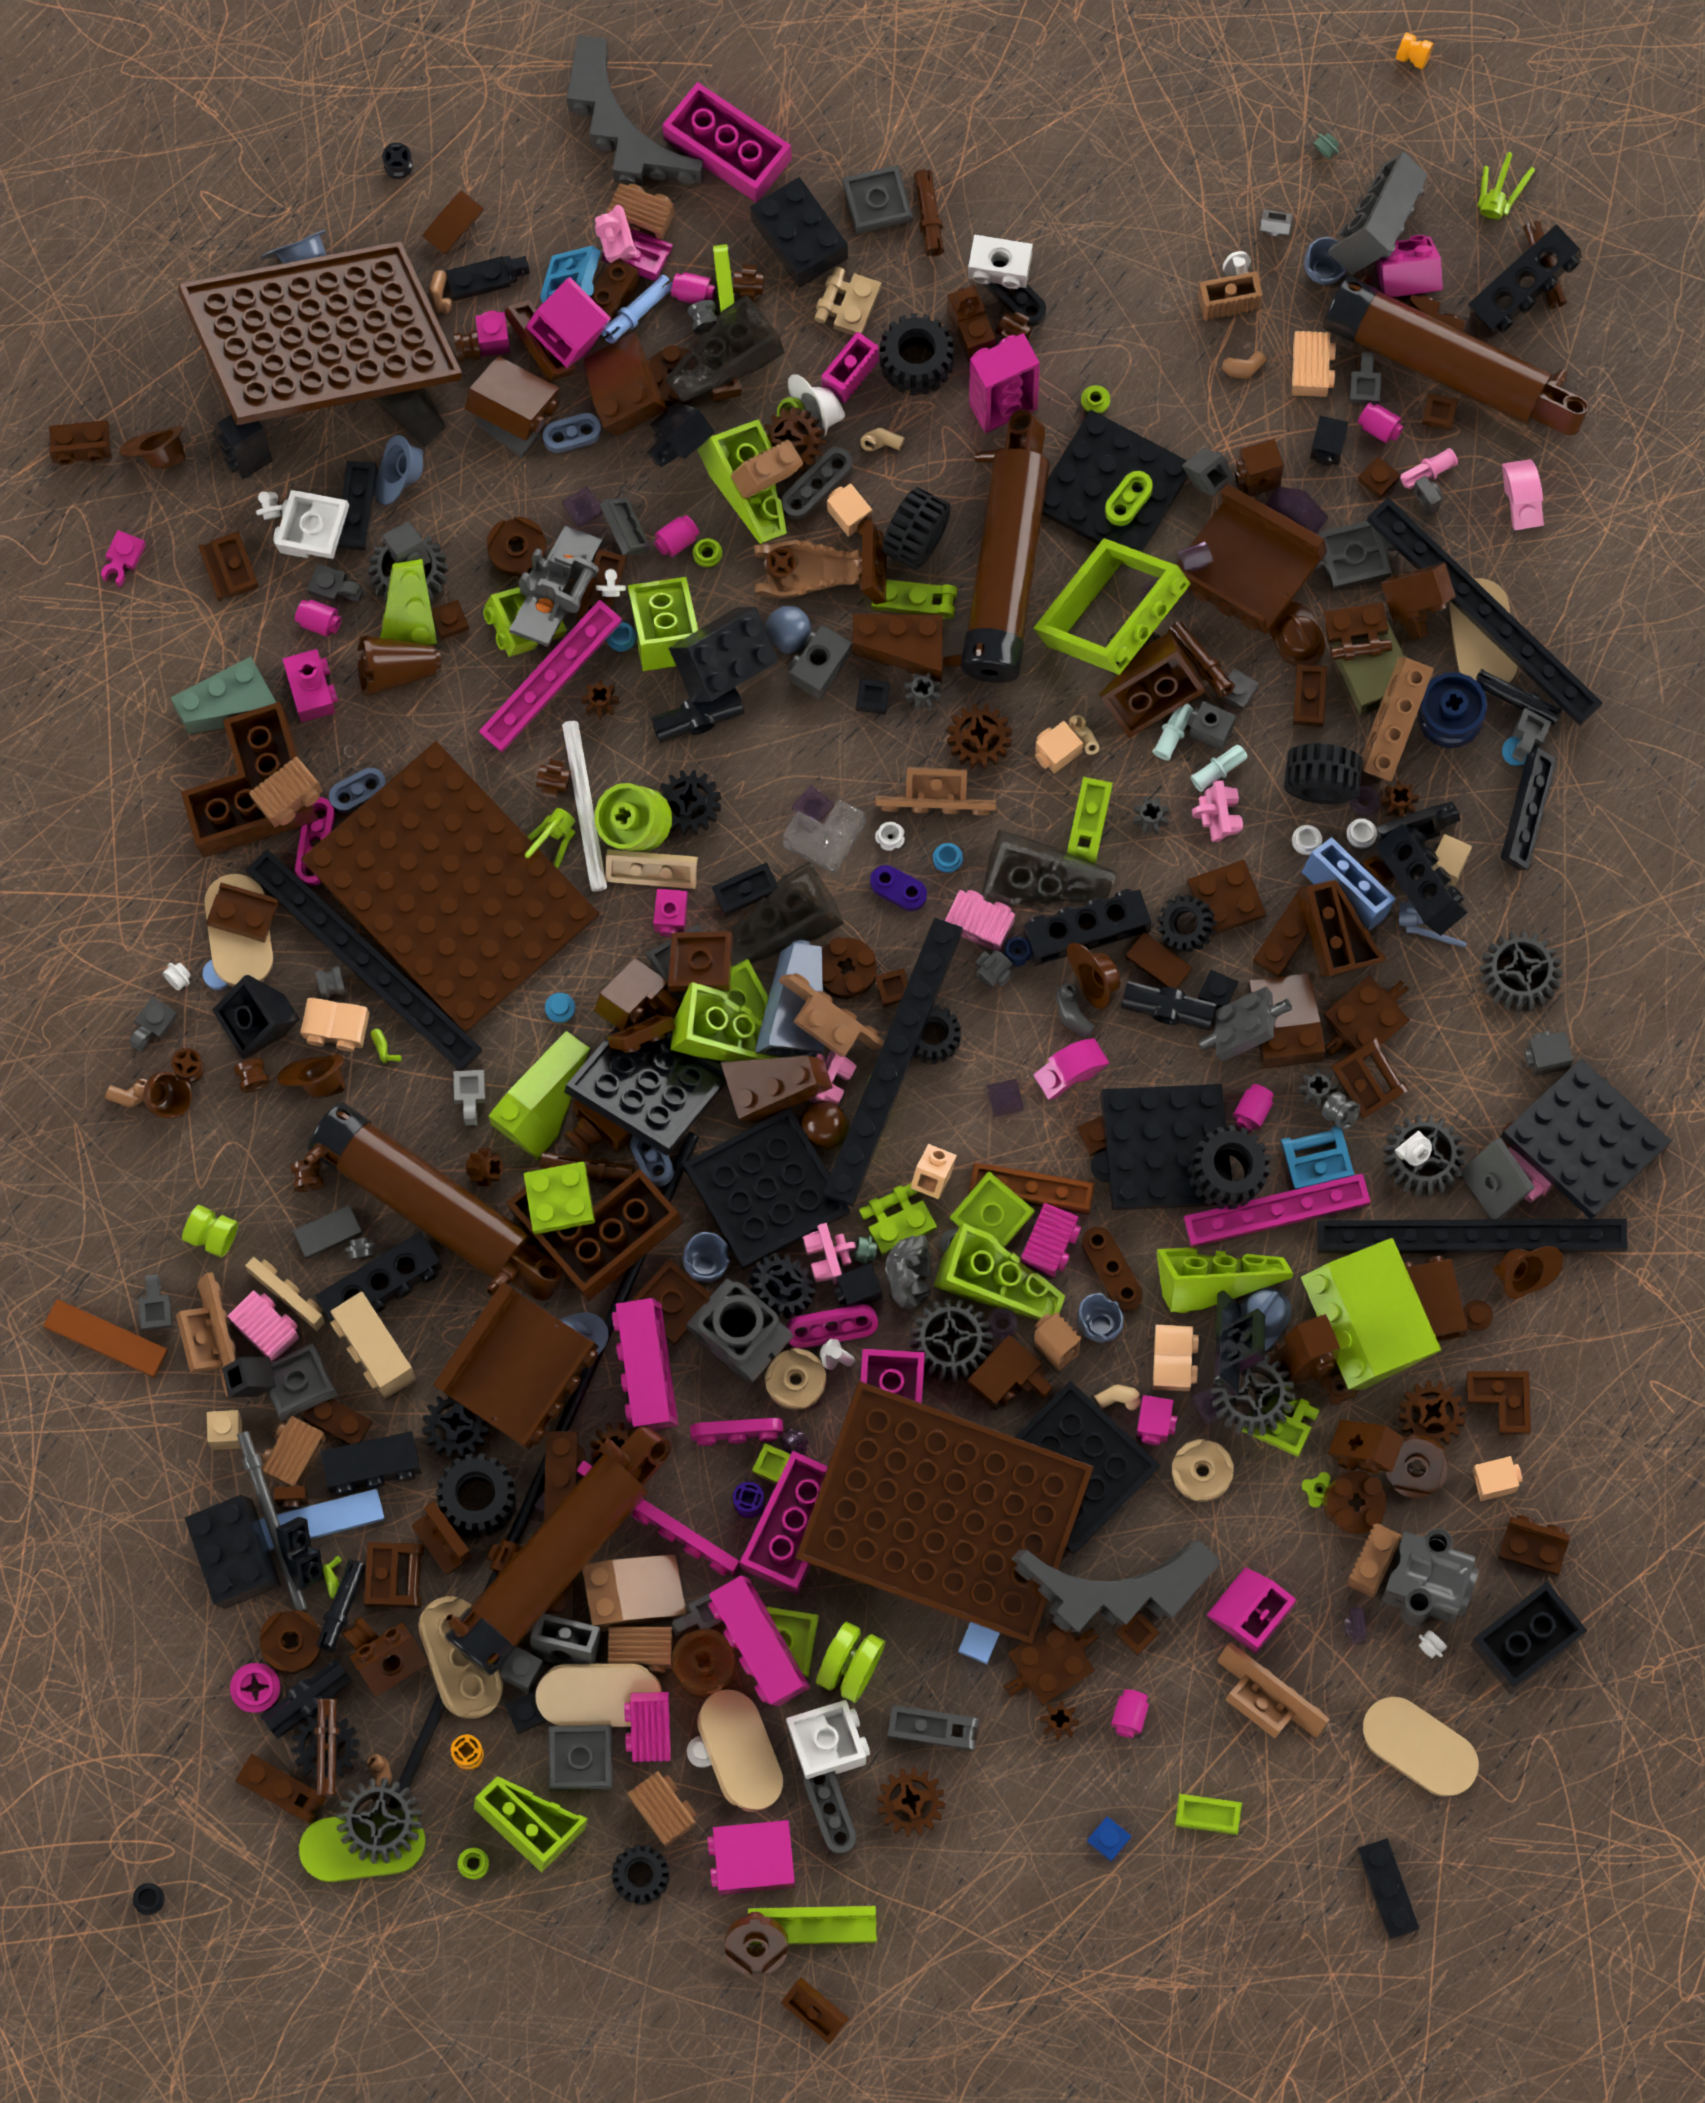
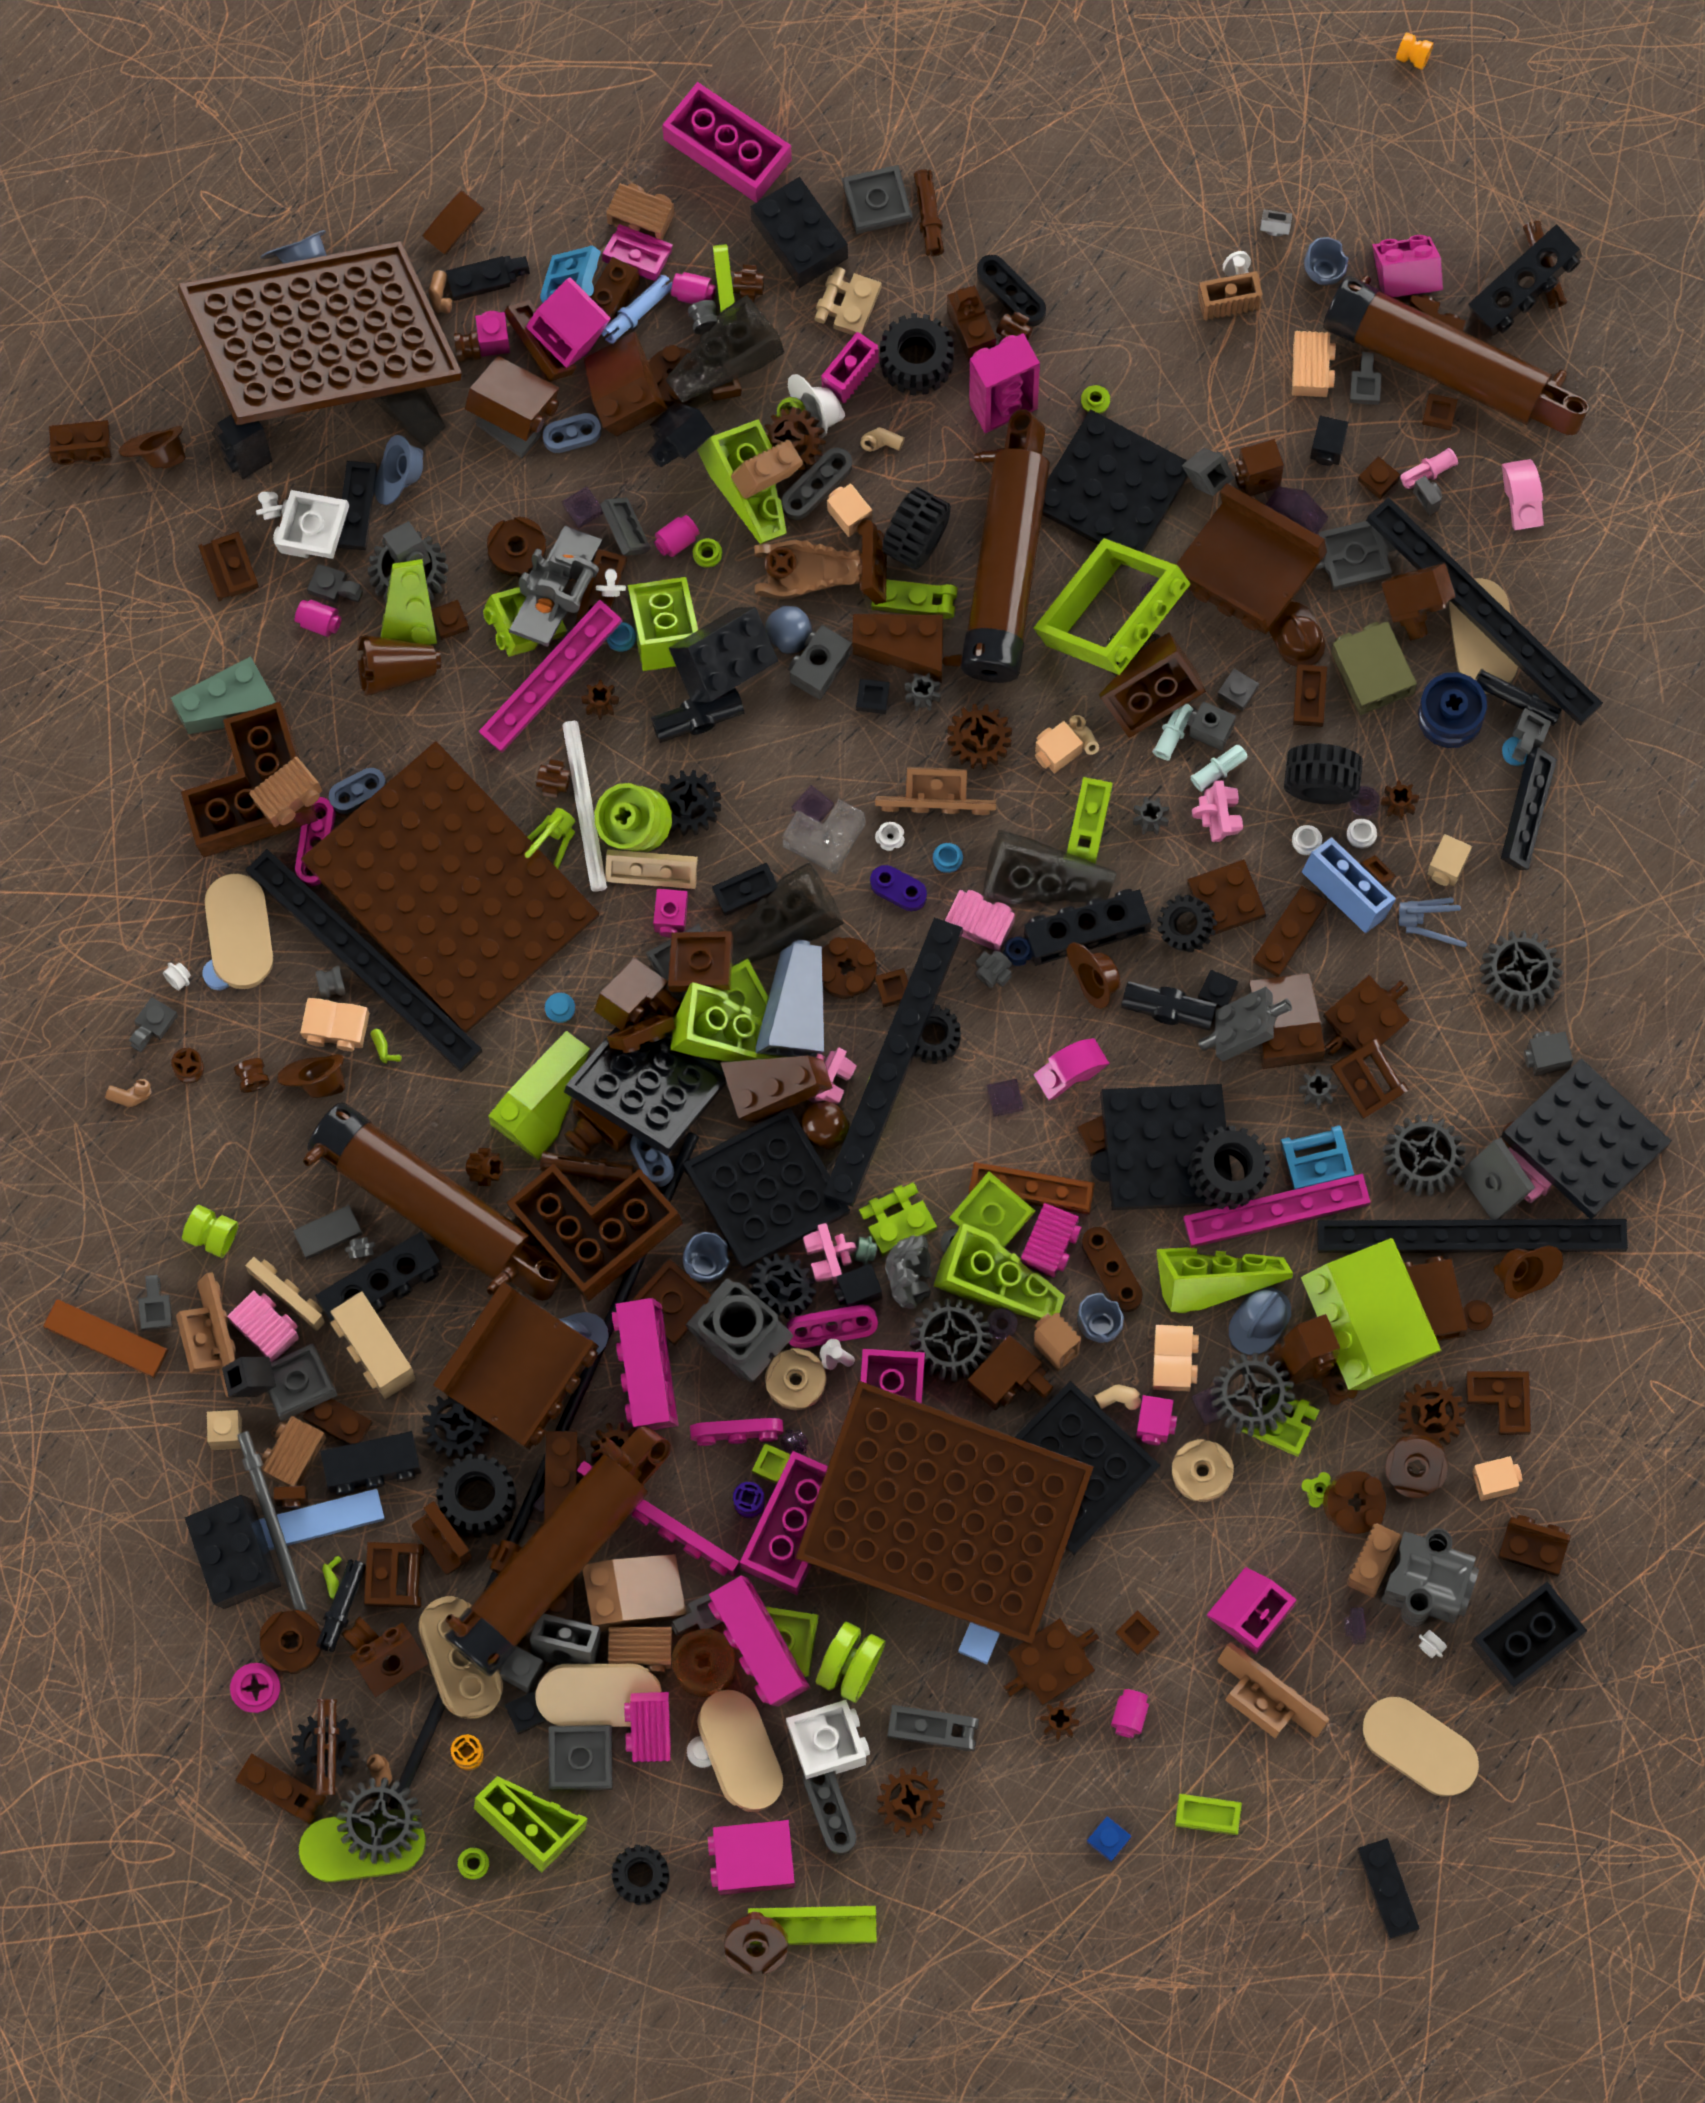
(123, 554): dark pink plate -> none
(148, 1899): black plate -> none
(167, 1095): reddish brown hair -> none
(242, 912): reddish brown plate -> none
(254, 1015): black slope -> none
(300, 1558): black slope -> none
(303, 1697): black piece -> none
(306, 1177): reddish brown wheel -> none
(309, 686): dark pink brick -> none
(397, 153): black wheel -> none
(469, 1090): light grey plate -> none
(559, 1198): lime plate -> none
(610, 129): dark grey arch -> none
(615, 235): bright pink hips -> none
(662, 1808): medium nougat brick -> none
(815, 2010): reddish brown plate -> none
(826, 1022): medium nougat bracket -> none
(933, 1171): light nougat brick -> none
(989, 250): white brick -> none
(1070, 1013): dark grey arm -> none
(1079, 1599): dark grey arch -> none
(1127, 499): lime plate -> none
(1158, 962): reddish brown tile -> none
(1195, 557): clear purple plate -> none
(1208, 668): reddish brown pin -> none
(1238, 1342): black bracket -> none
(1244, 368): medium nougat arm -> none
(1253, 1107): dark pink brick -> none
(1326, 145): sand green plate -> none
(1336, 931): reddish brown wedge -> none
(1341, 1111): dark grey wheel -> none
(1356, 623): reddish brown plate -> none
(1365, 1446): reddish brown brick -> none
(1380, 214): dark grey wedge -> none
(1380, 423): dark pink brick -> none
(1395, 718): medium nougat brick -> none
(1415, 1149): white plate -> none
(1422, 878): black brick -> none
(1428, 821): black hinge -> none
(1494, 204): lime plant -> none

